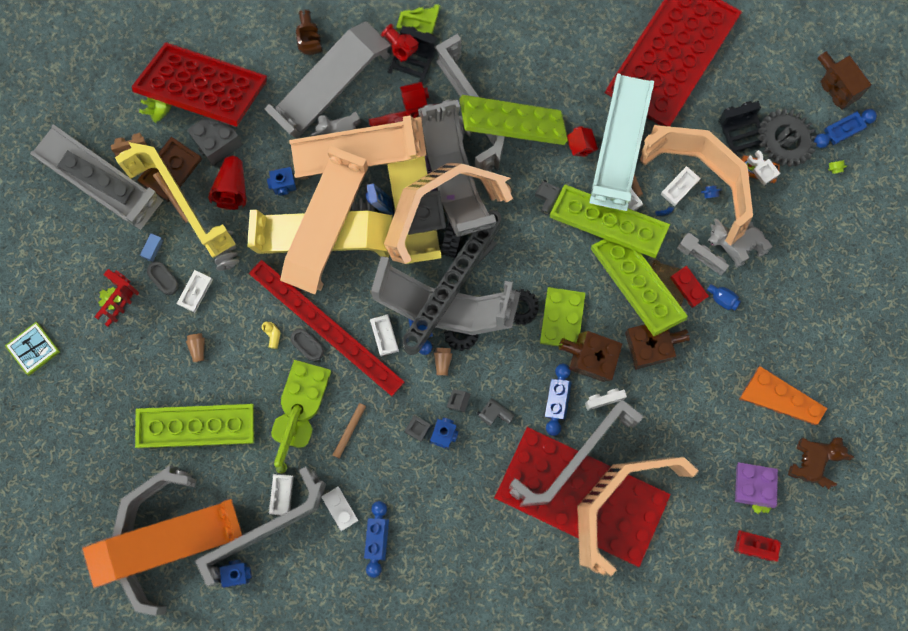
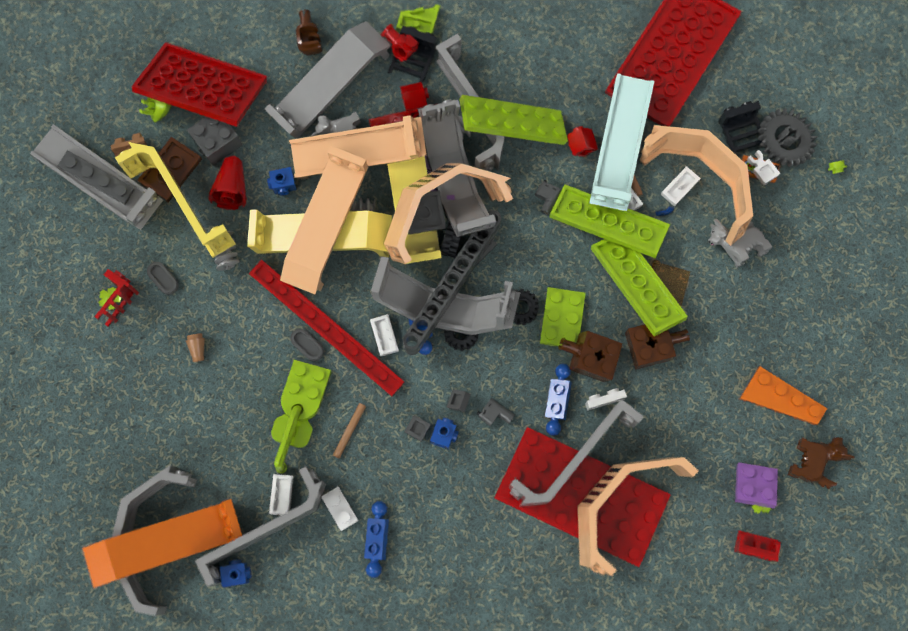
(32, 348): tile -> none
(151, 247): medium blue piece -> none
(158, 177): medium nougat bar -> none
(194, 291): white plate -> none
(194, 426): lime plate -> none
(273, 332): light yellow arm -> none
(379, 199): blue plate -> none
(442, 360): medium nougat cone -> none
(689, 286): red plate -> none
(690, 245): light grey plate -> none
(711, 191): blue plate -> none
(725, 297): blue plant -> none
(843, 80): reddish brown brick -> none
(845, 128): blue plate -> none

